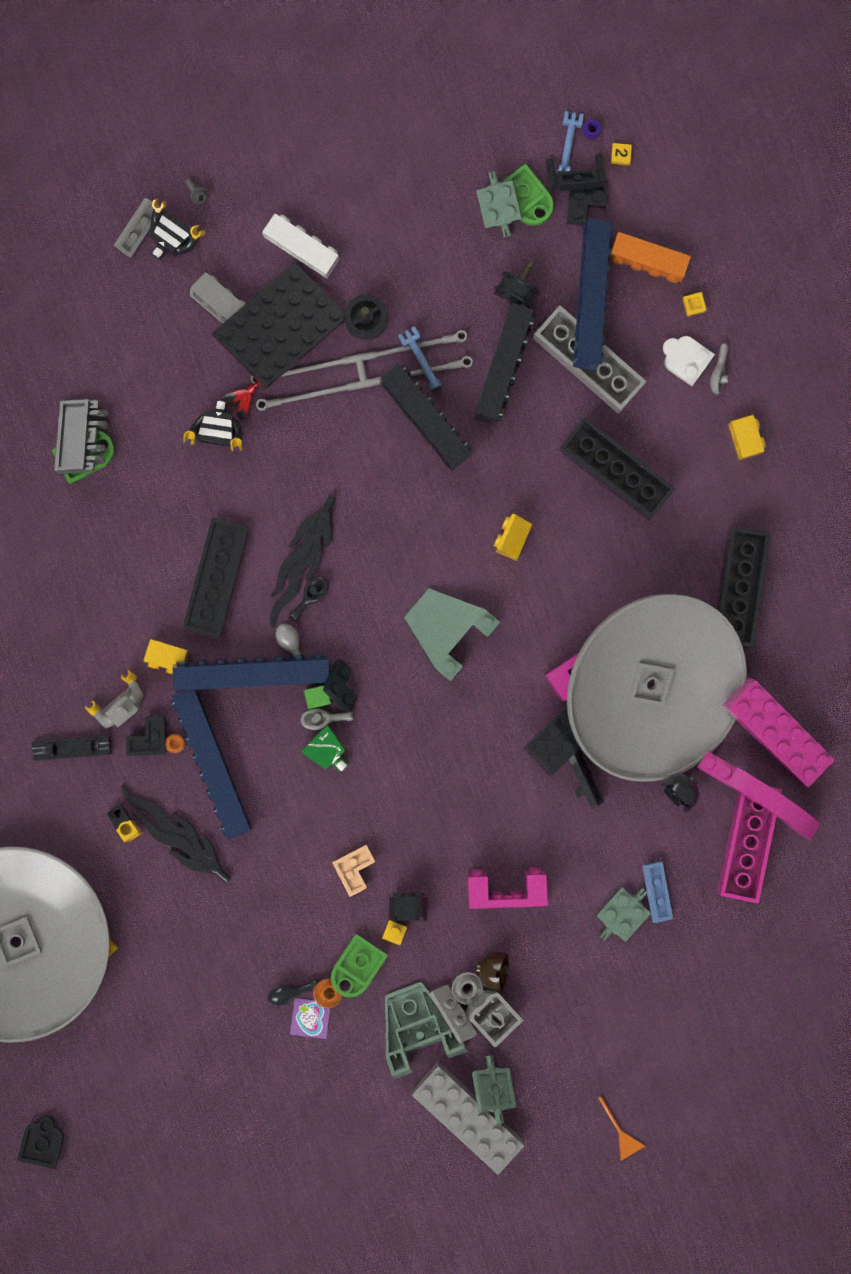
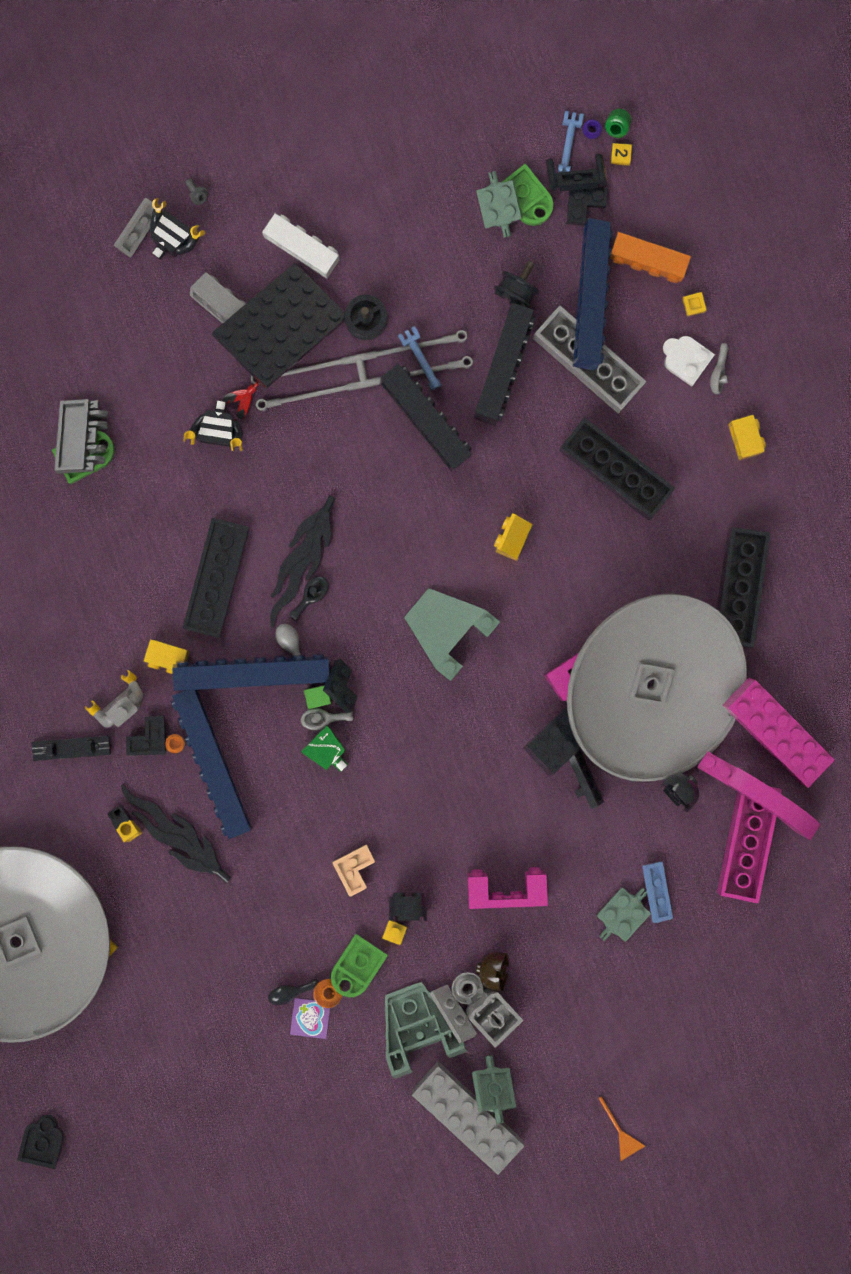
(618, 123): none -> green head

